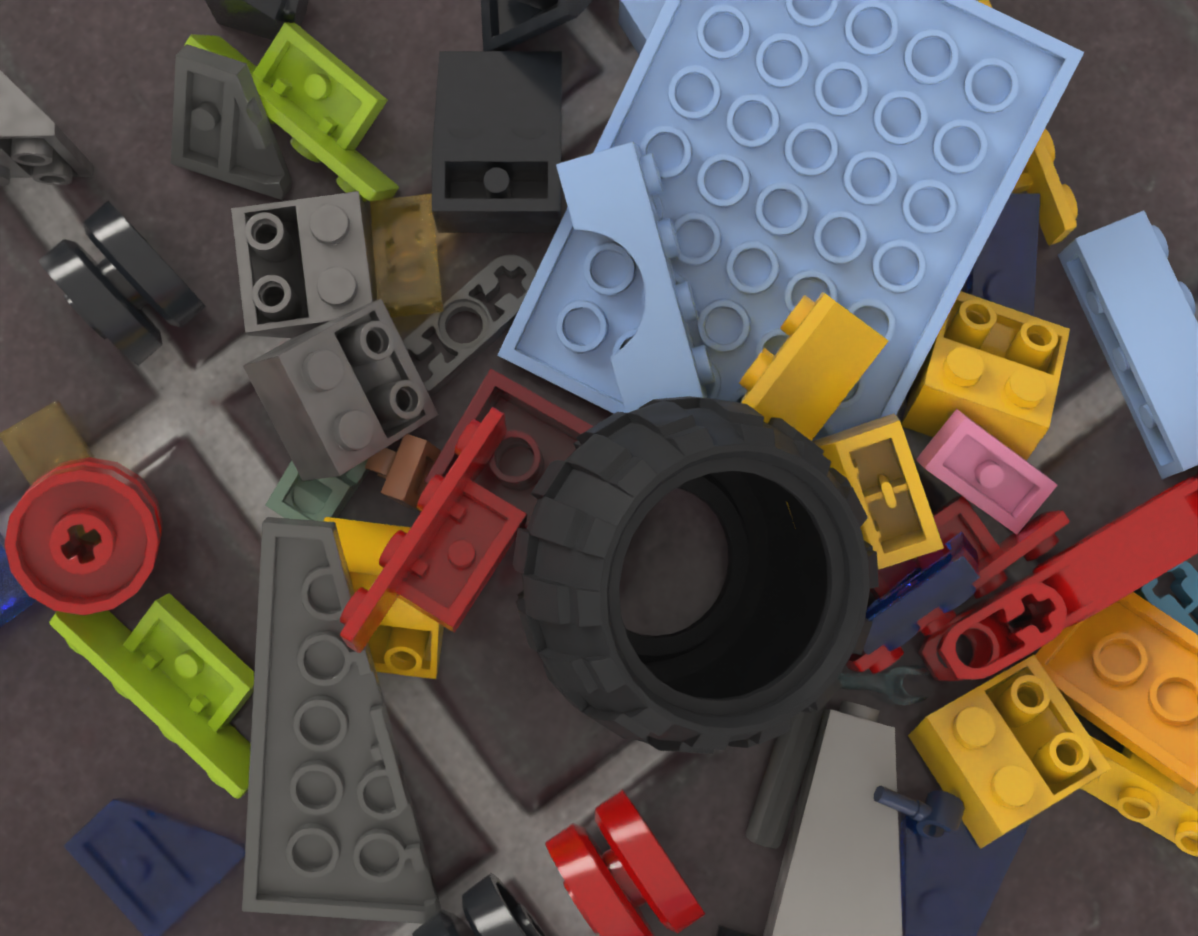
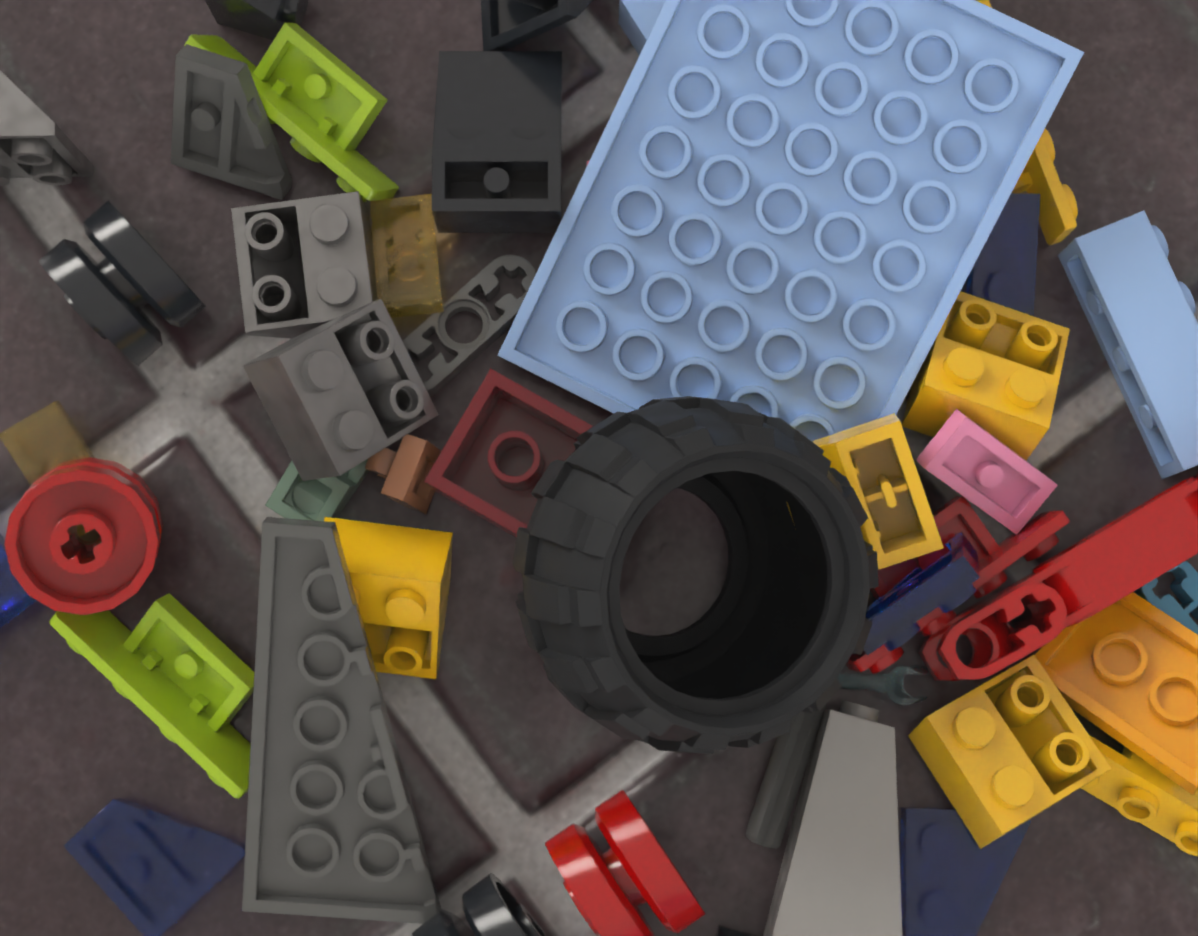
(448, 548): red bracket -> none
(614, 197): light blue arch -> none
(813, 367): yellow slope -> none
(934, 816): dark blue hand -> none

